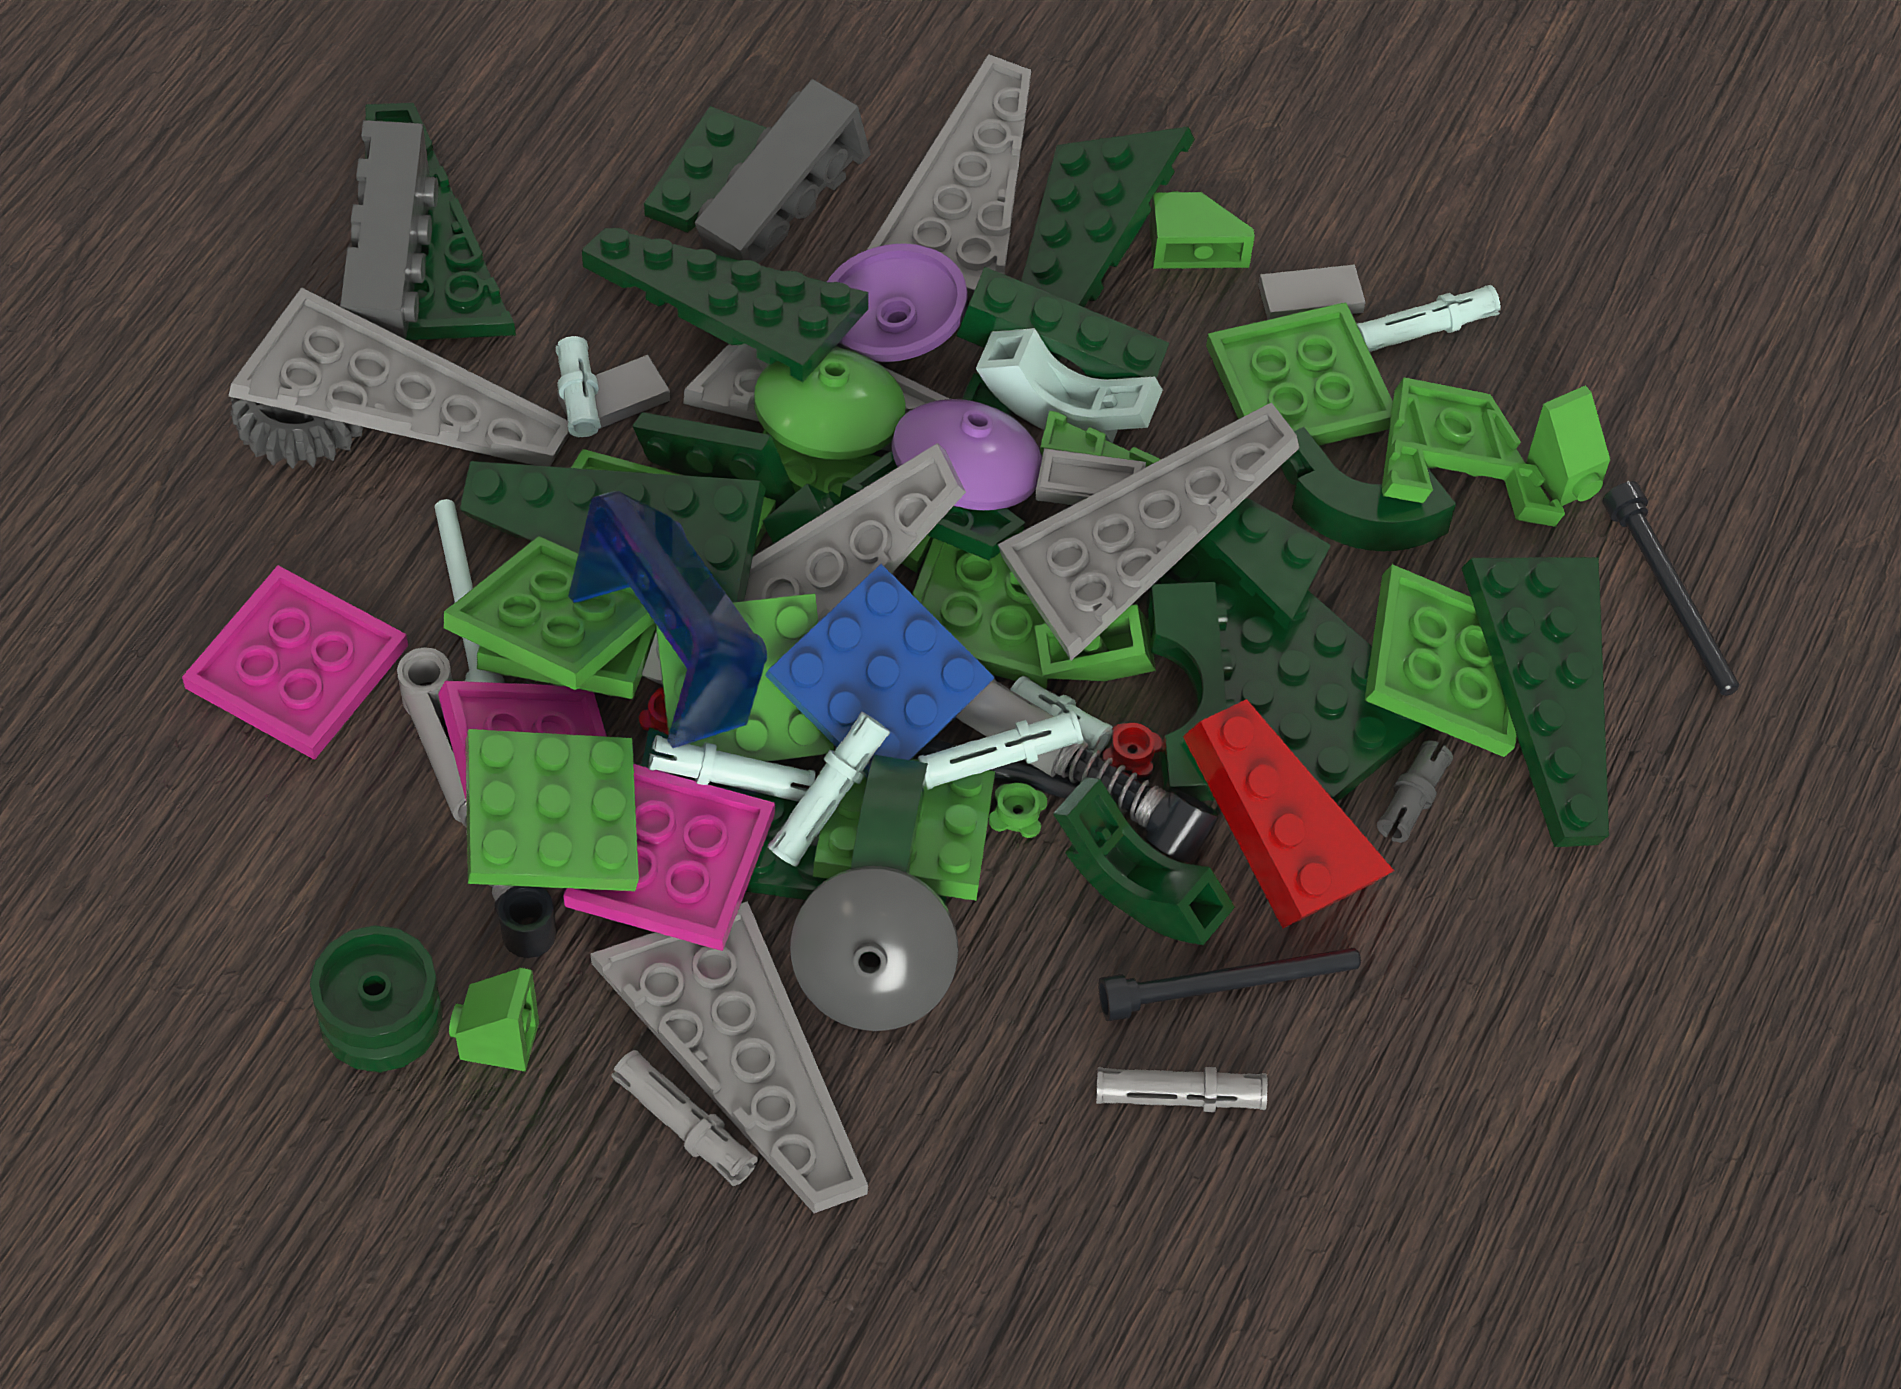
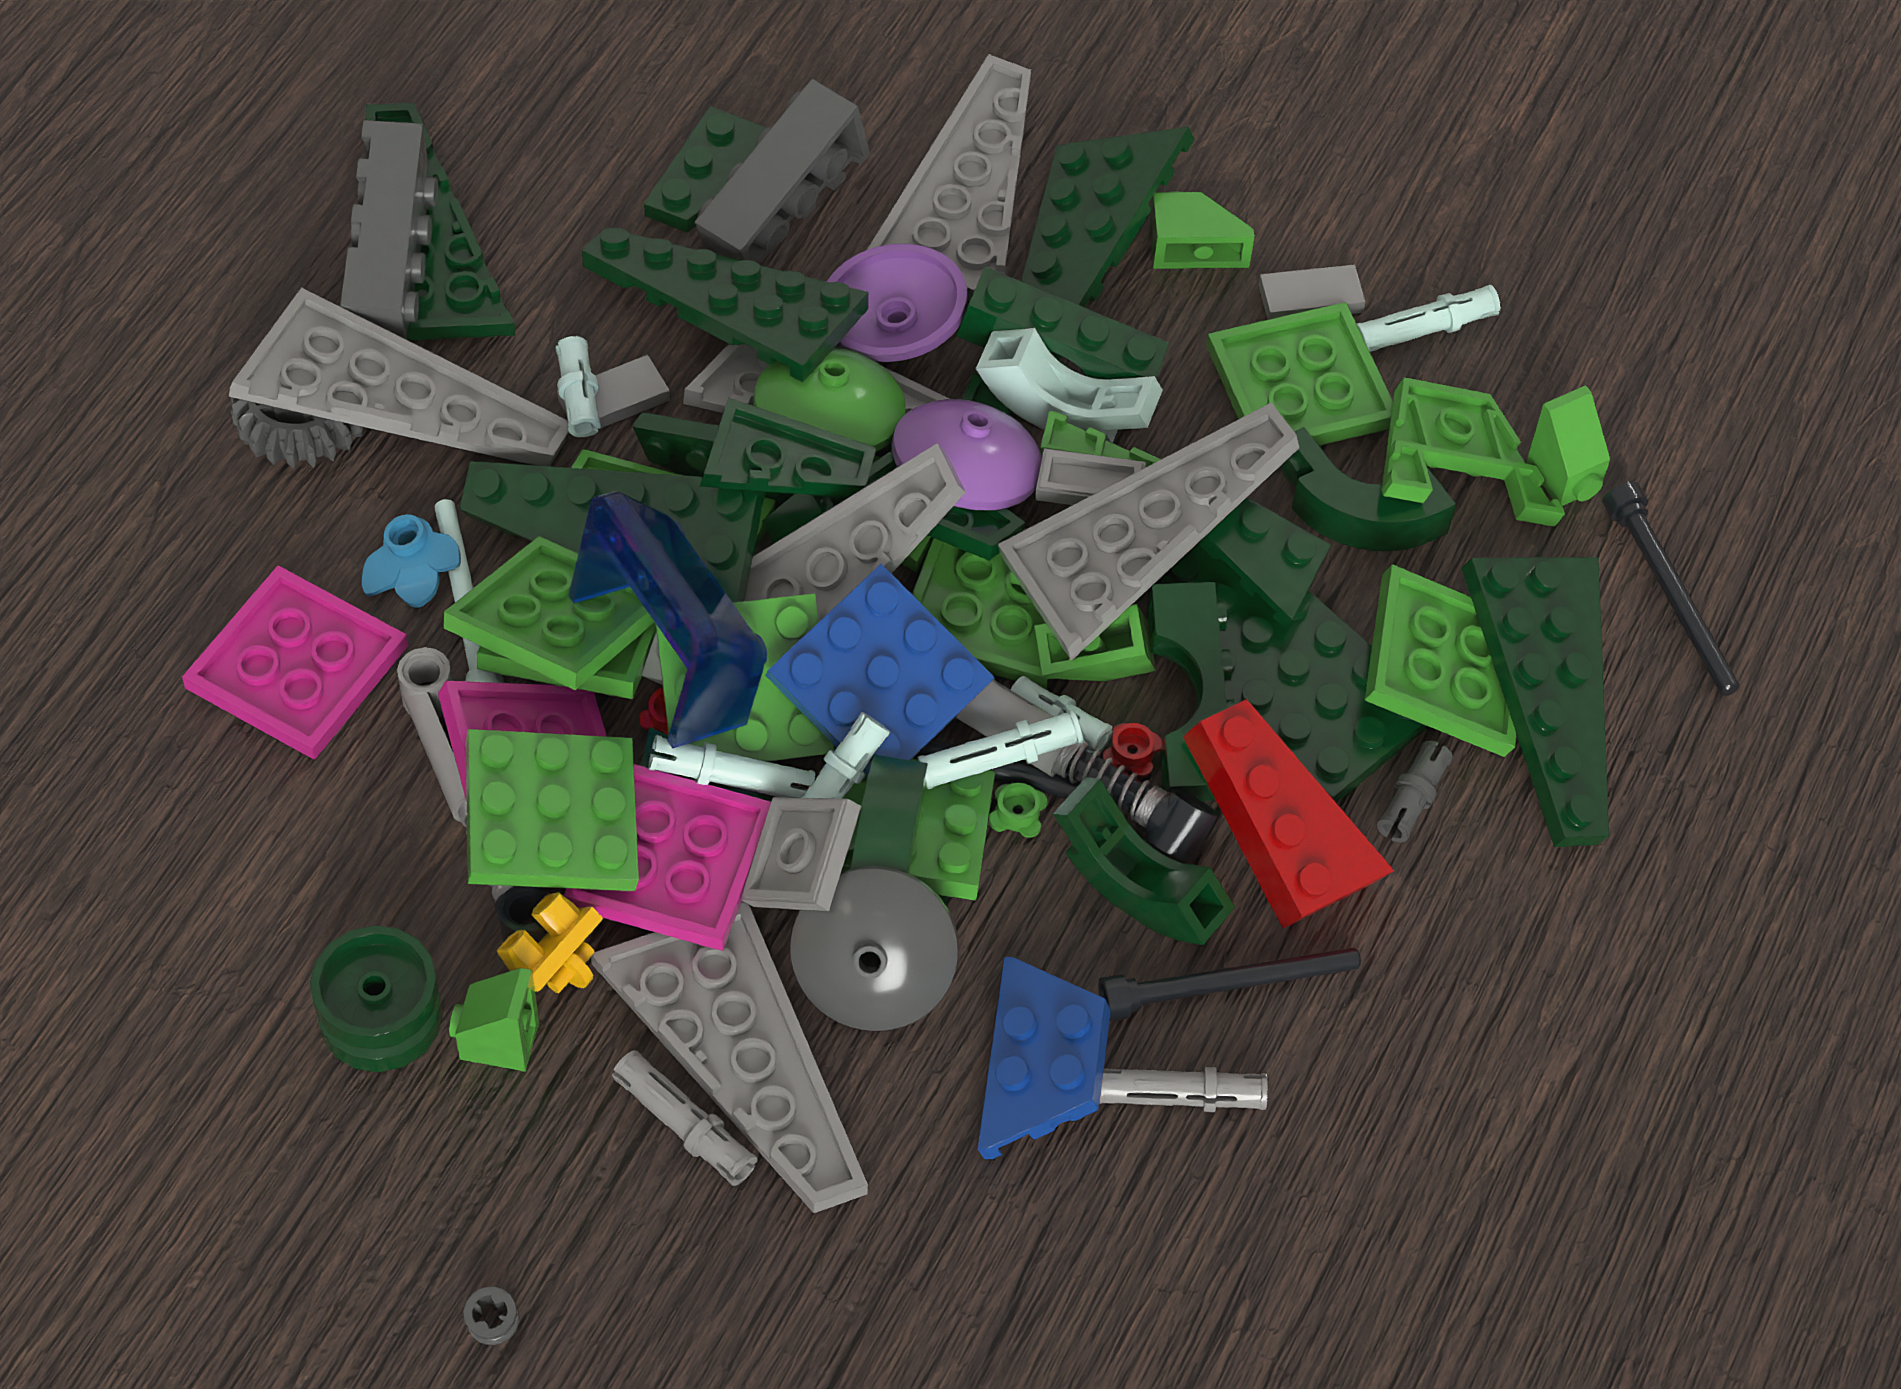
(412, 566): none -> dark azure plate
(502, 1301): none -> dark grey bush
(561, 952): none -> yellow hips
(783, 456): none -> dark green wing
(801, 853): none -> light grey tile
(1042, 1057): none -> blue wing

